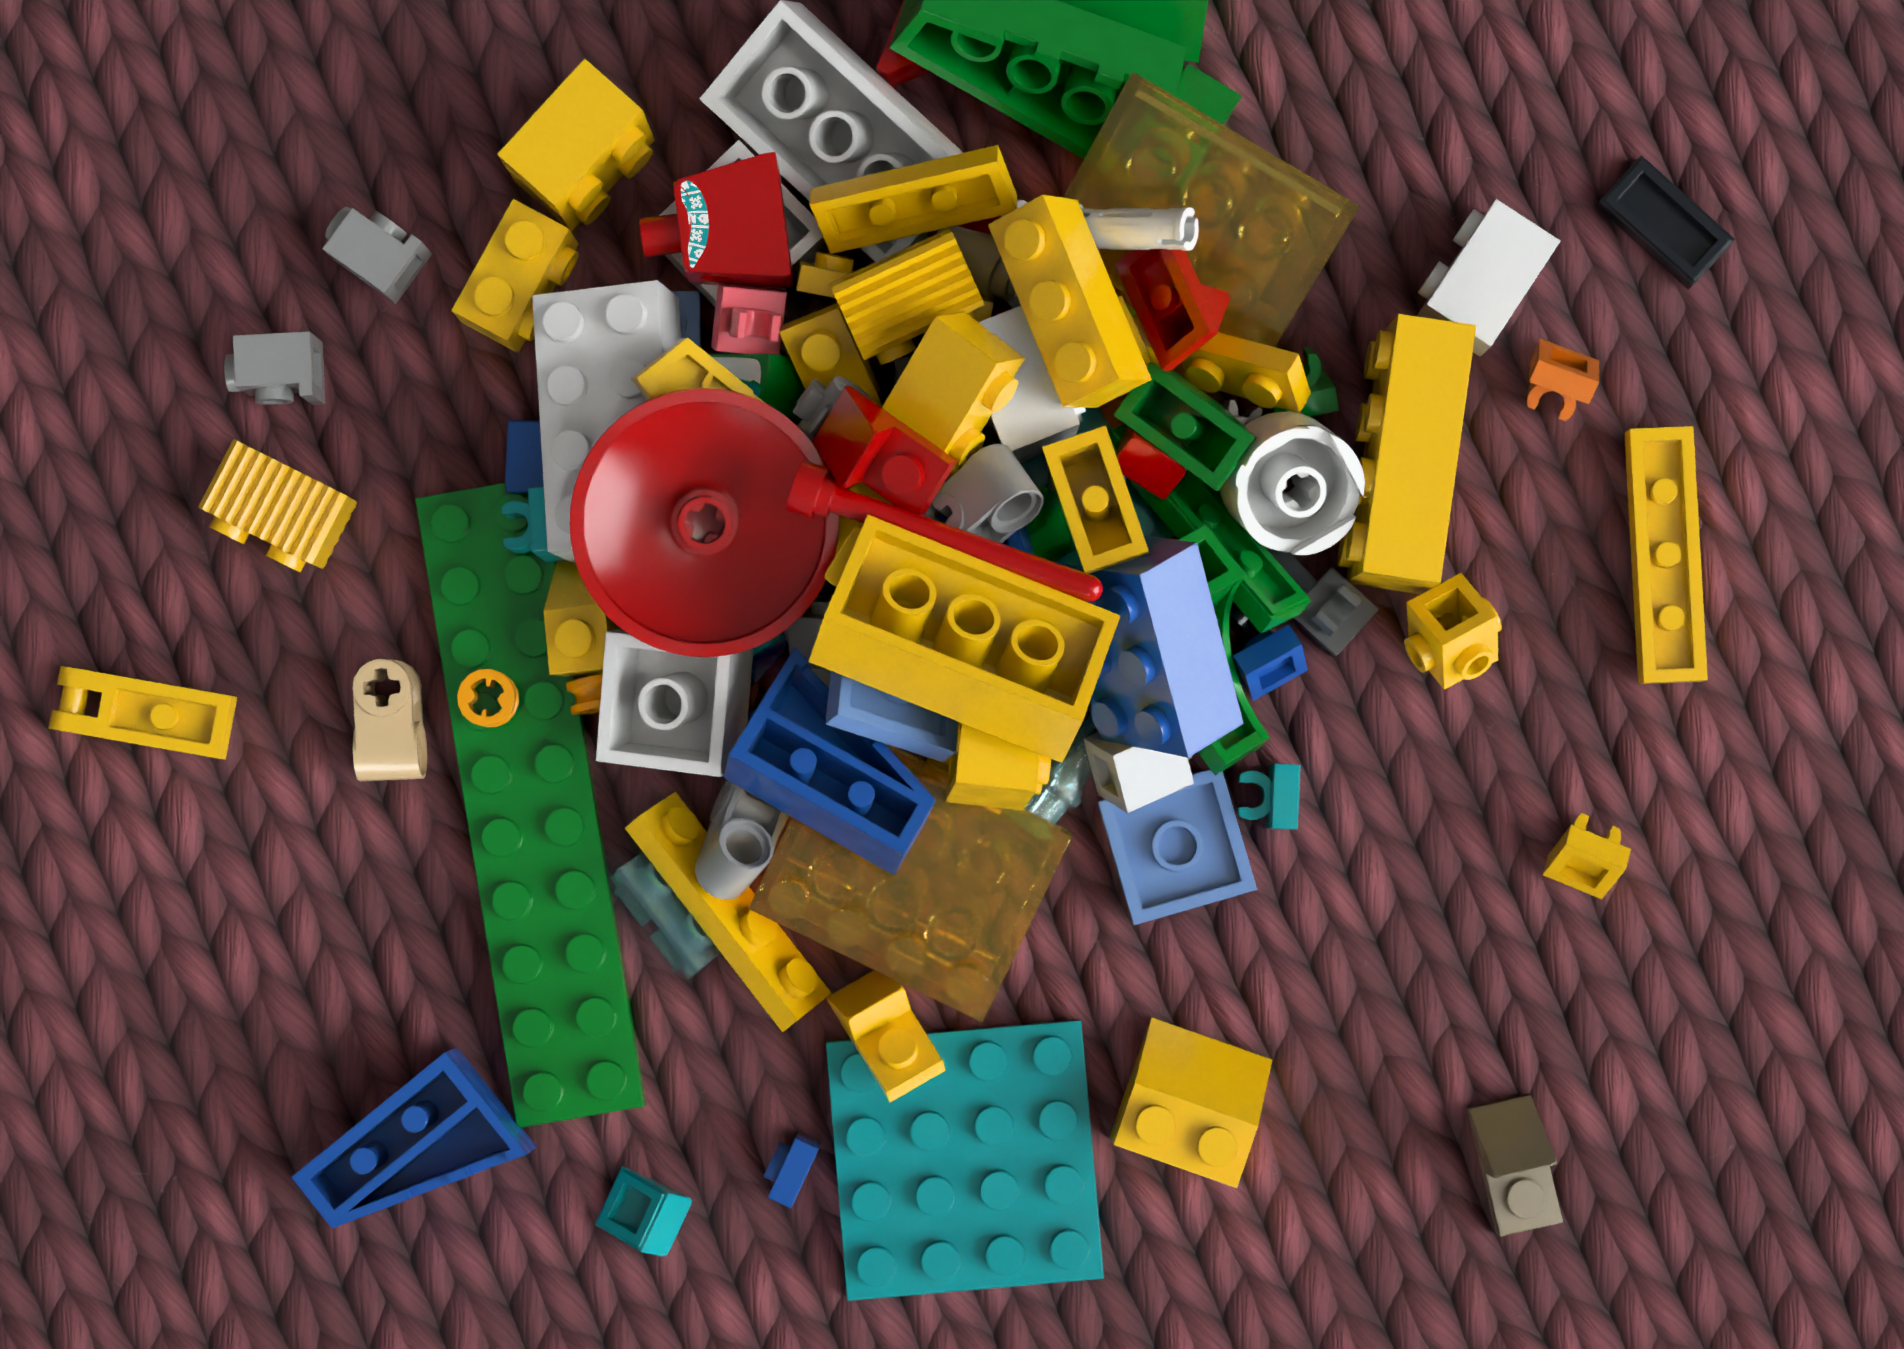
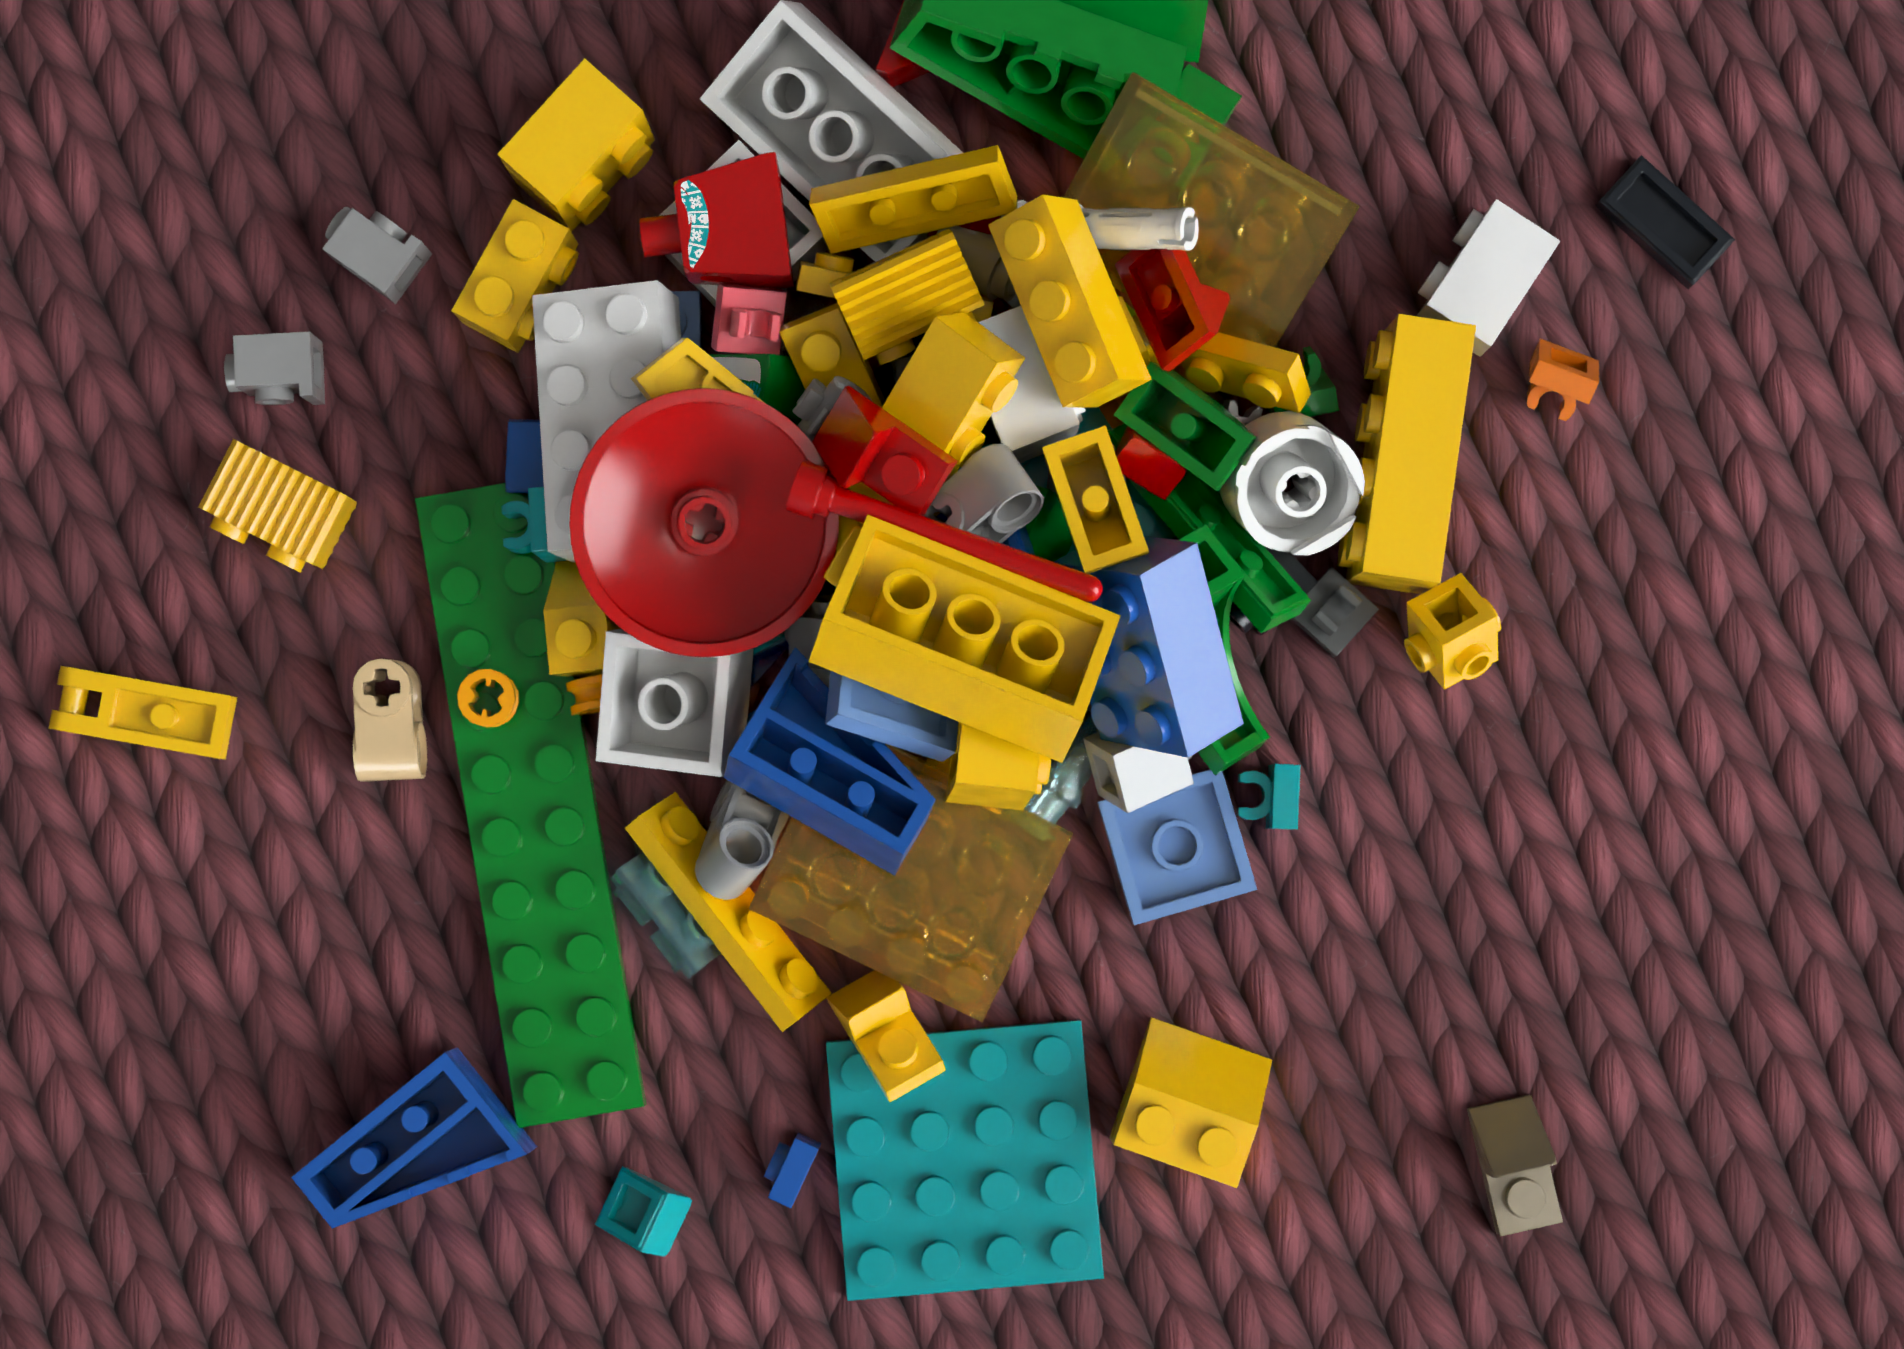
(1270, 661): blue plate -> none
(1587, 860): yellow tile -> none
(1665, 555): yellow plate -> none

